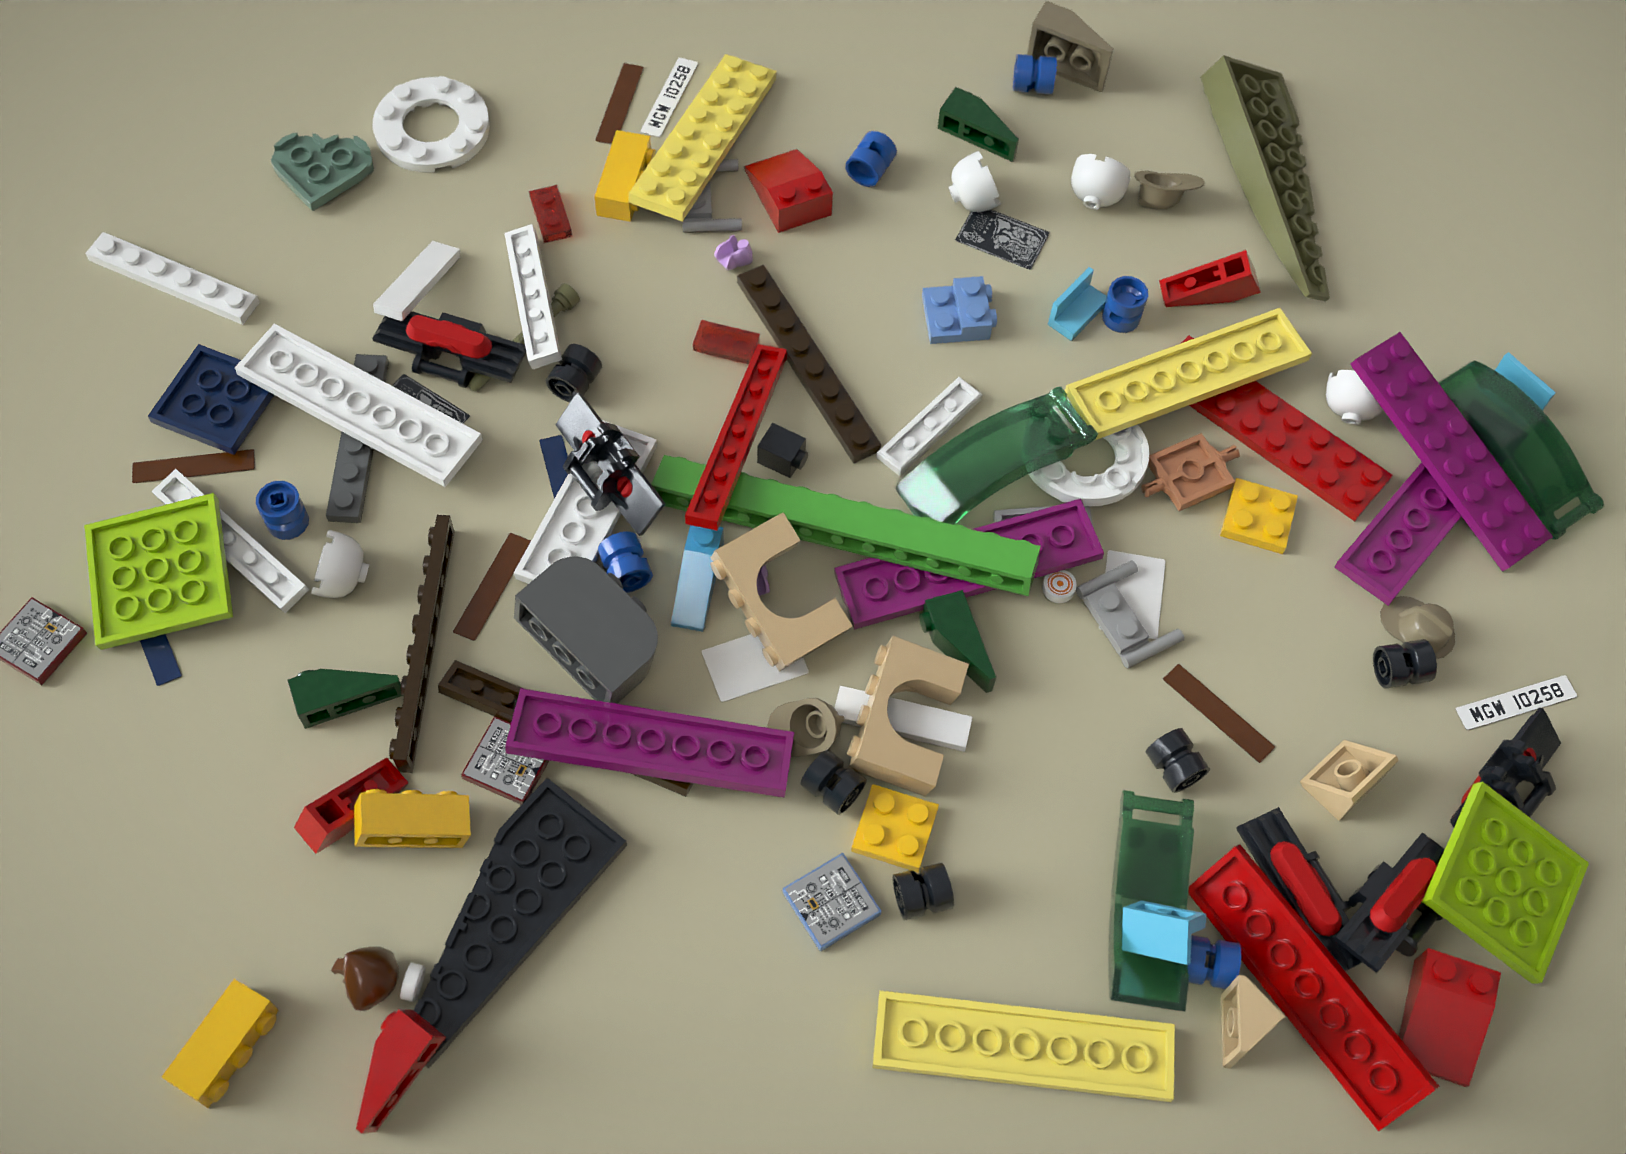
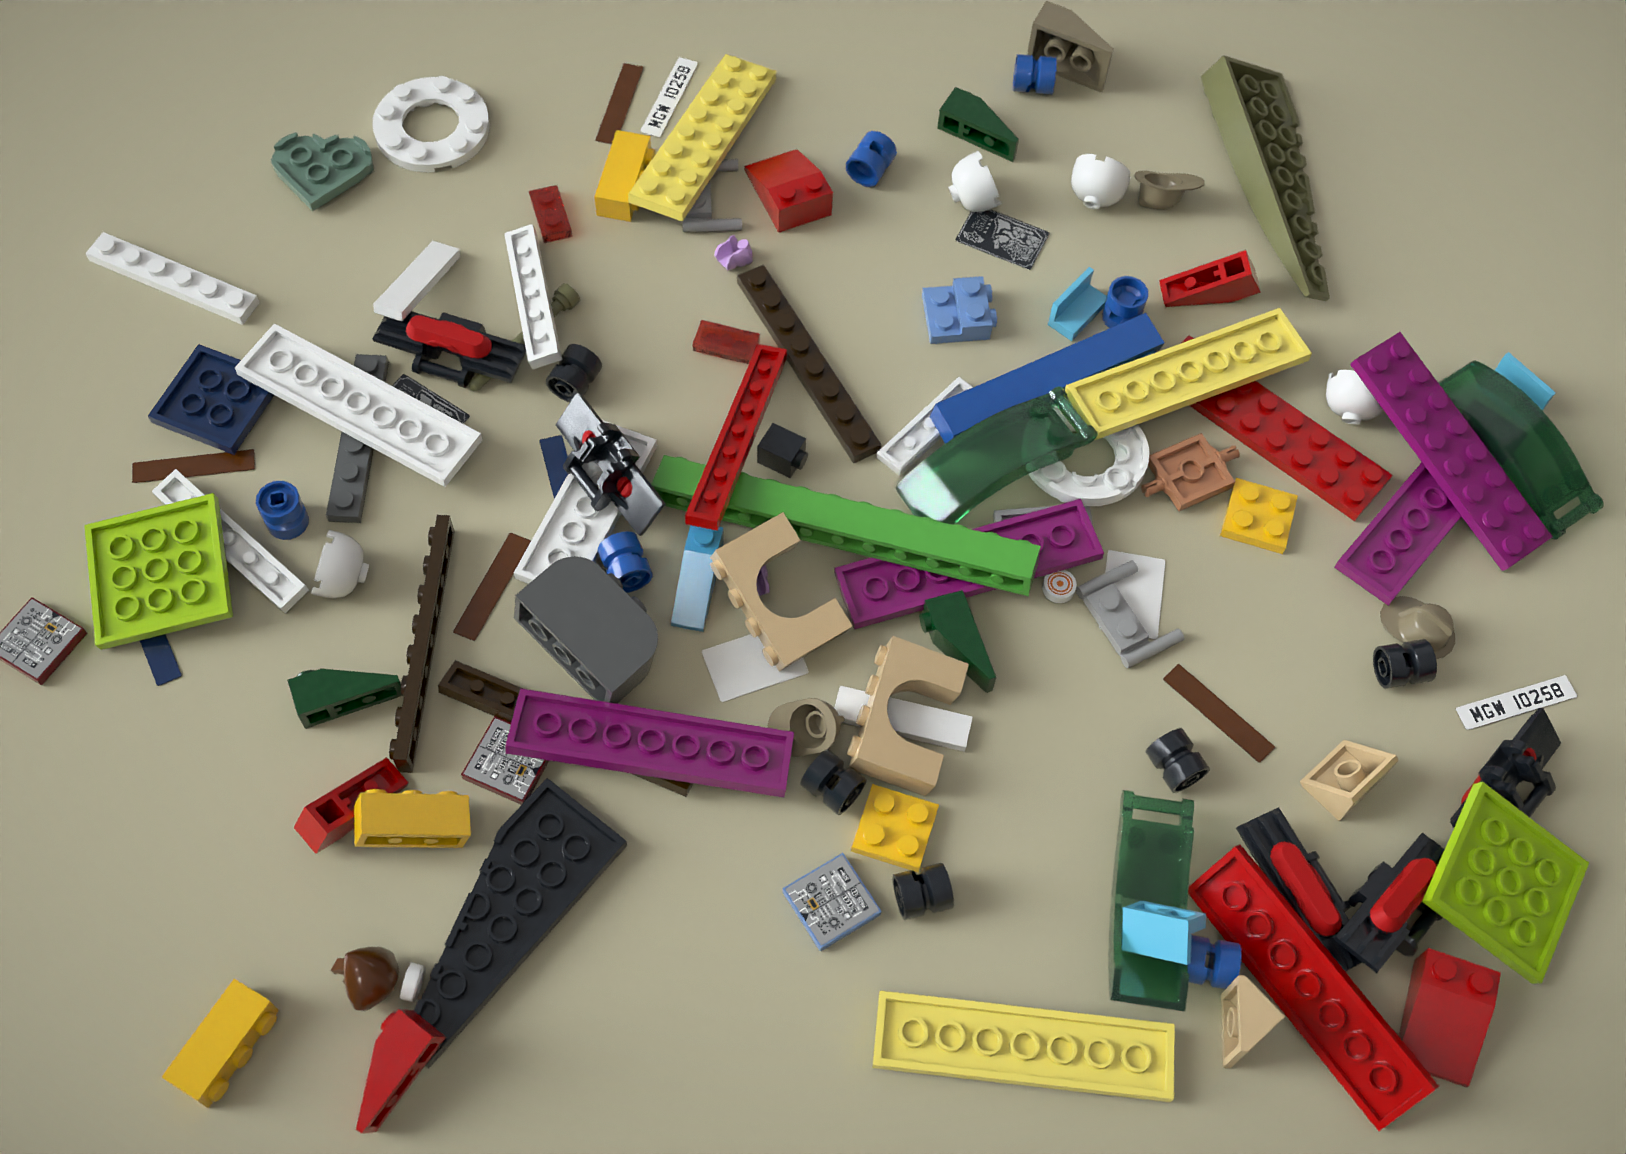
(1073, 363): none -> blue brick

